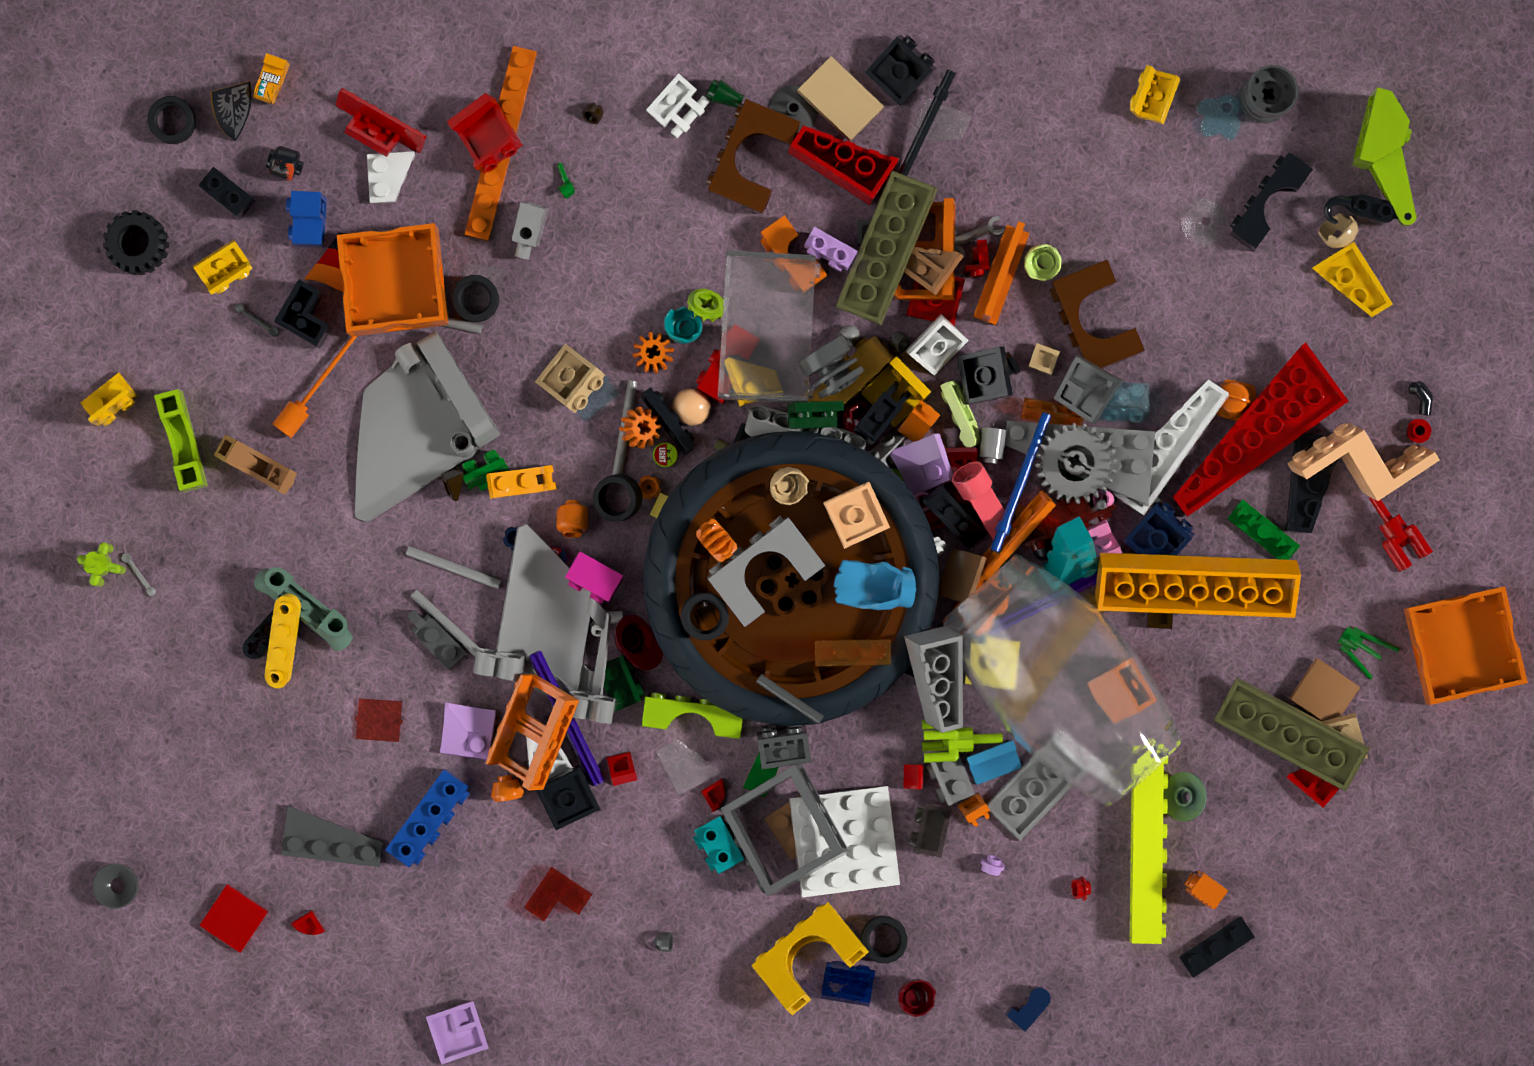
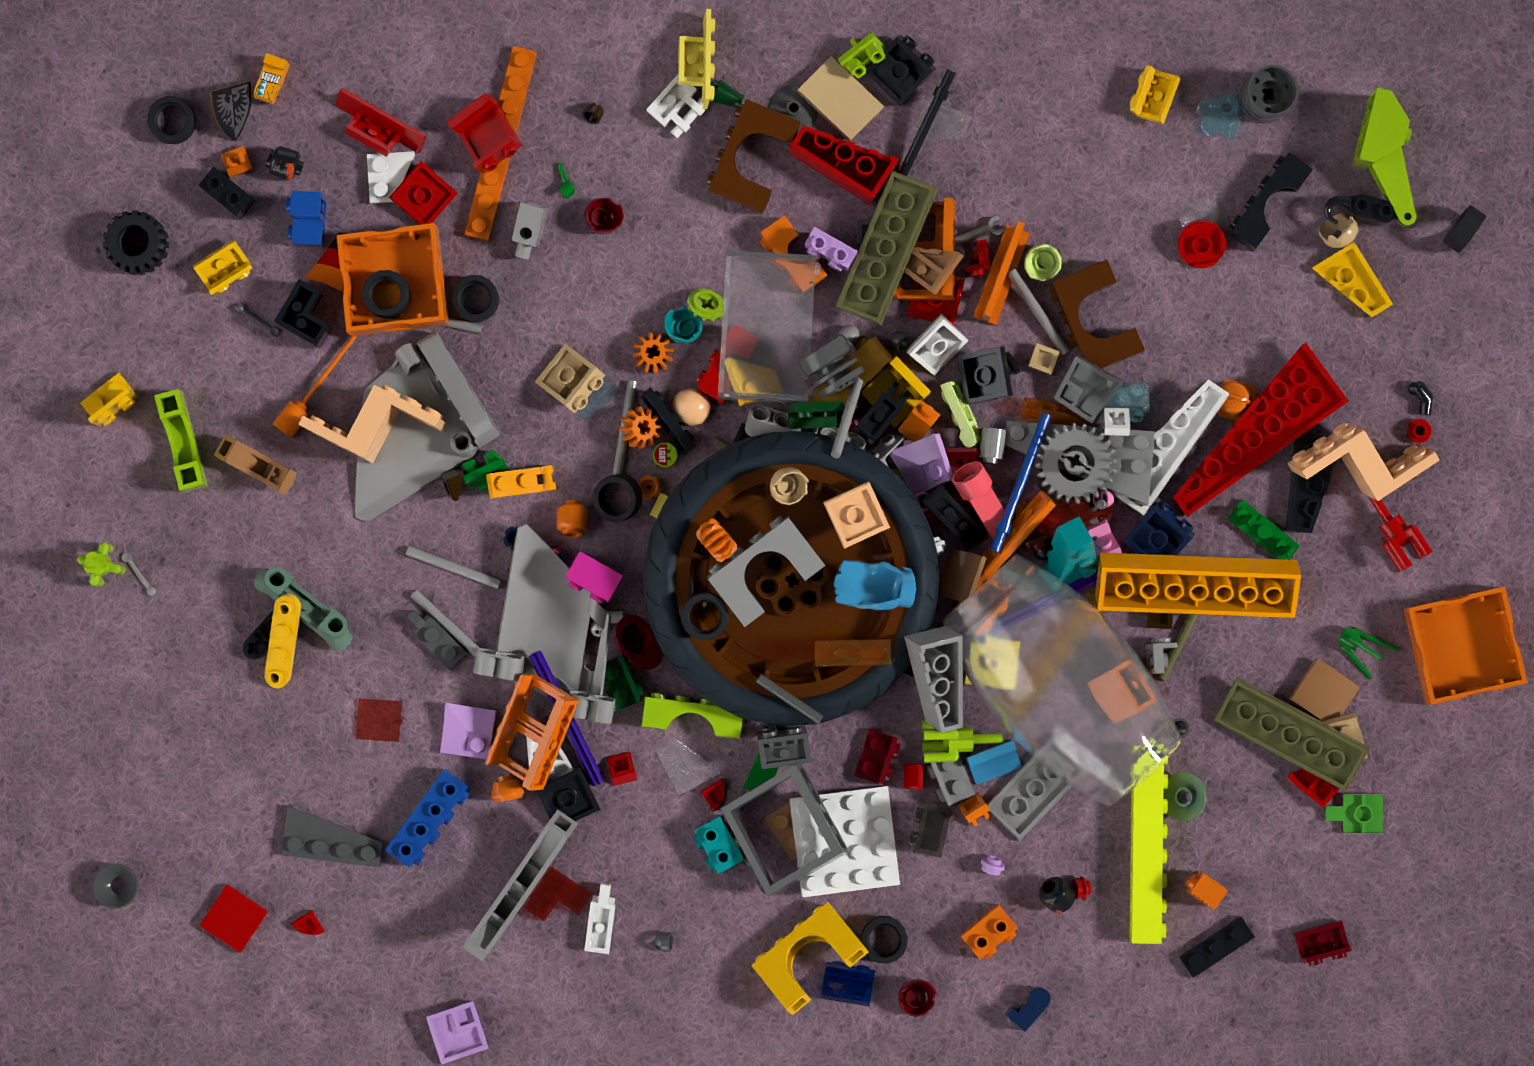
(237, 162): none -> orange tile
(372, 281): none -> black tyre
(374, 422): none -> light nougat bracket
(423, 194): none -> red tile
(520, 885): none -> light grey arch
(595, 216): none -> dark red hair
(600, 921): none -> white hinge
(695, 60): none -> light yellow bracket
(846, 418): none -> light grey bar
(862, 53): none -> lime hips
(876, 757): none -> dark red bracket
(989, 932): none -> orange brick
(1038, 312): none -> light grey bar
(1057, 894): none -> black head
(1116, 421): none -> white bracket
(1155, 658): none -> light grey bracket
(1180, 639): none -> olive bar
(1183, 724): none -> dark grey hinge
(1201, 243): none -> red tile
(1322, 942): none -> dark red bracket
(1359, 813): none -> bright green piece
(1464, 229): none -> black tyre

